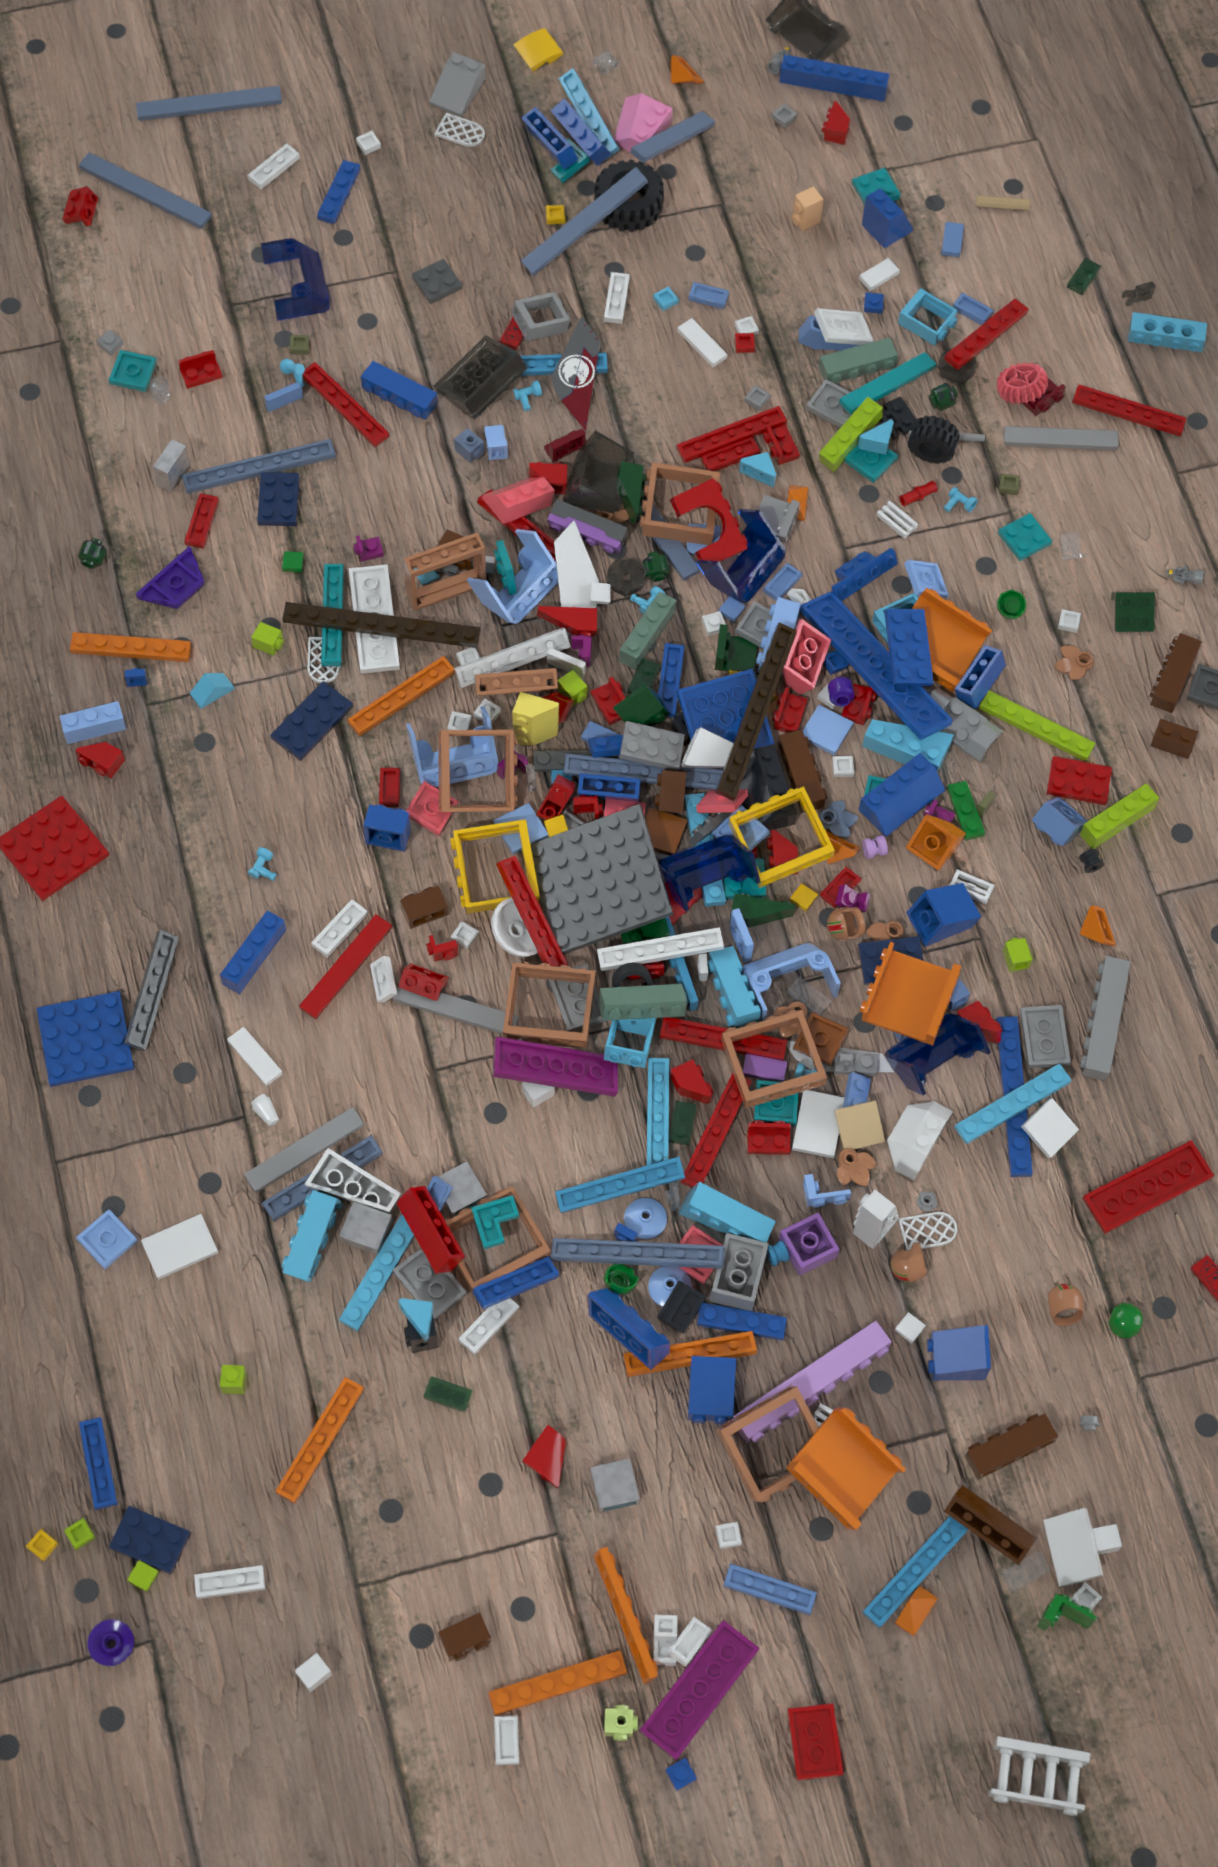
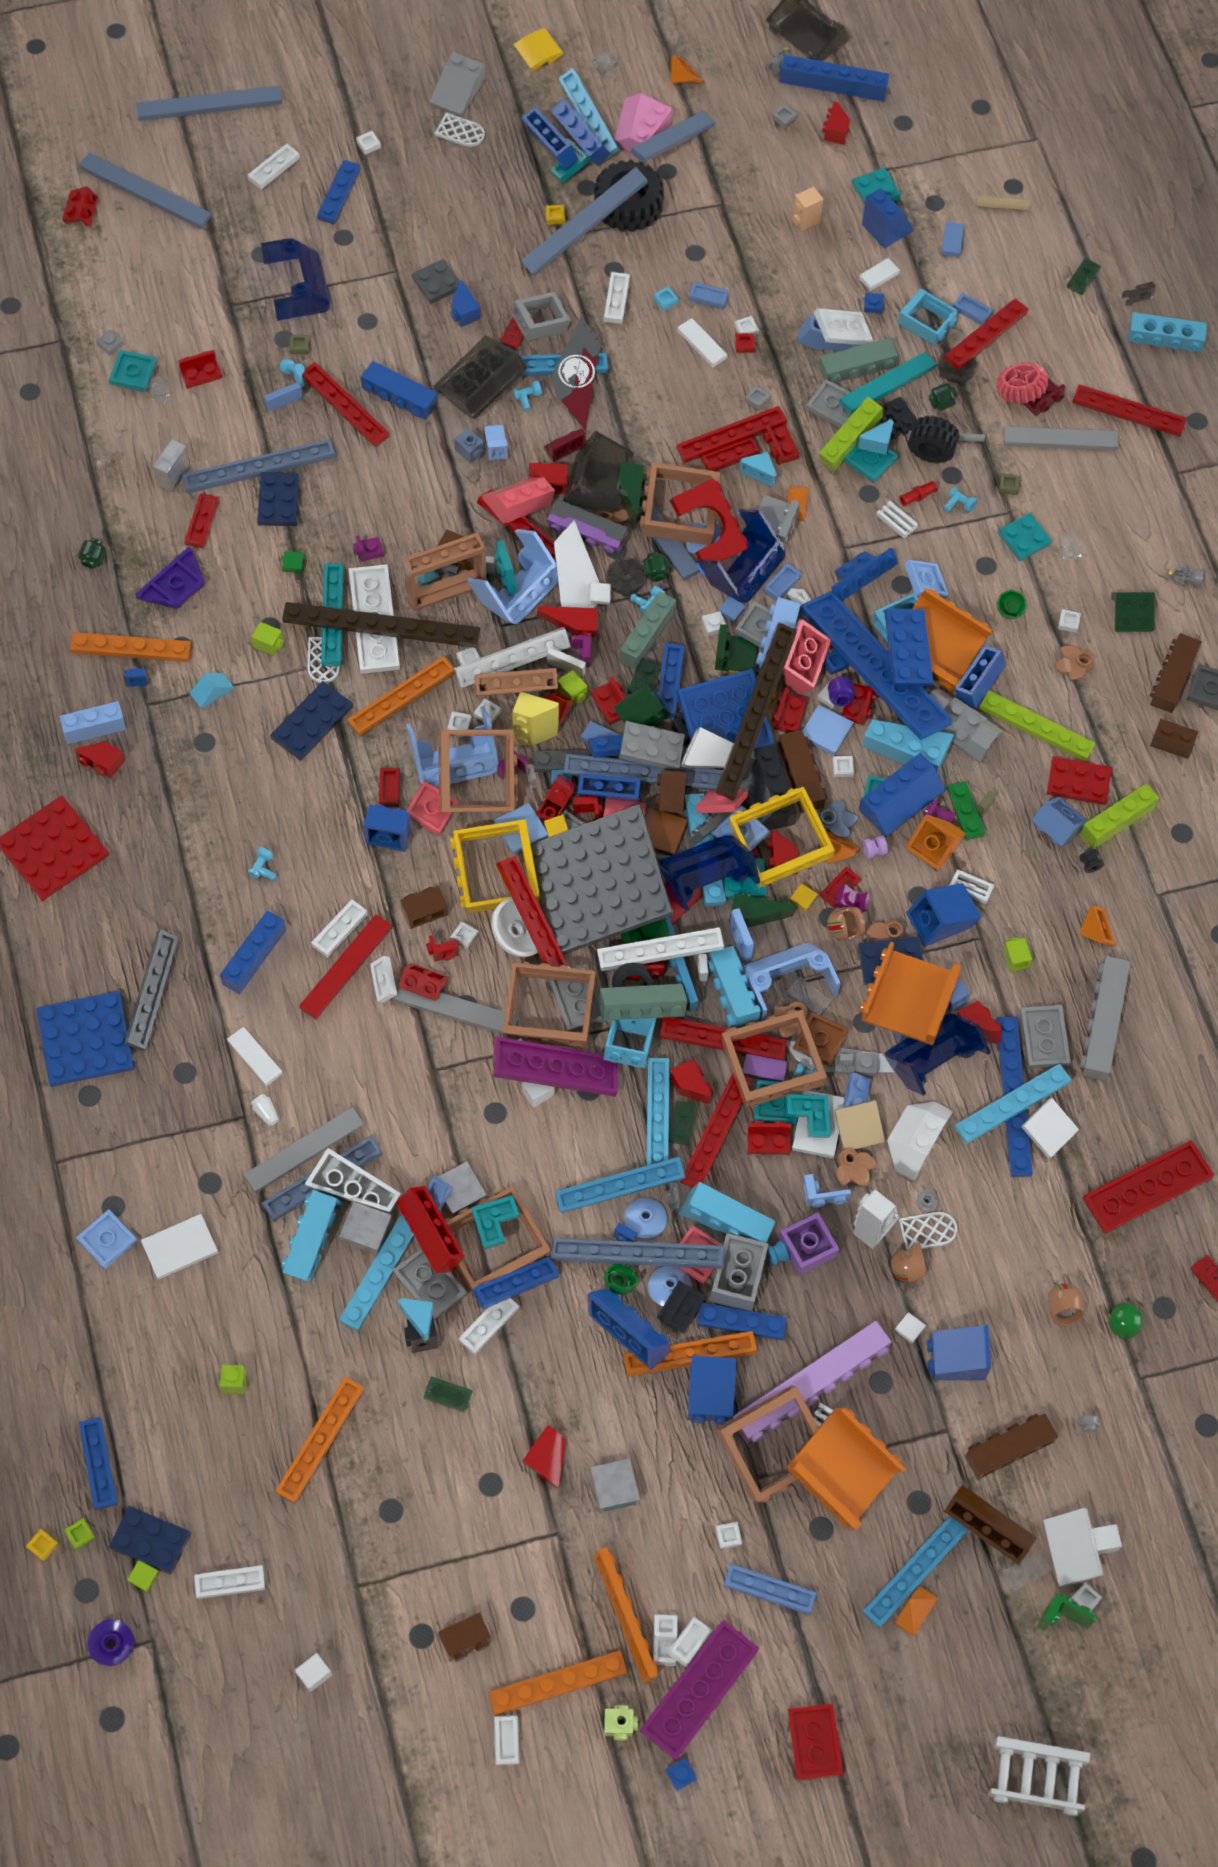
(464, 306): none -> blue slope
(814, 1108): none -> teal plate

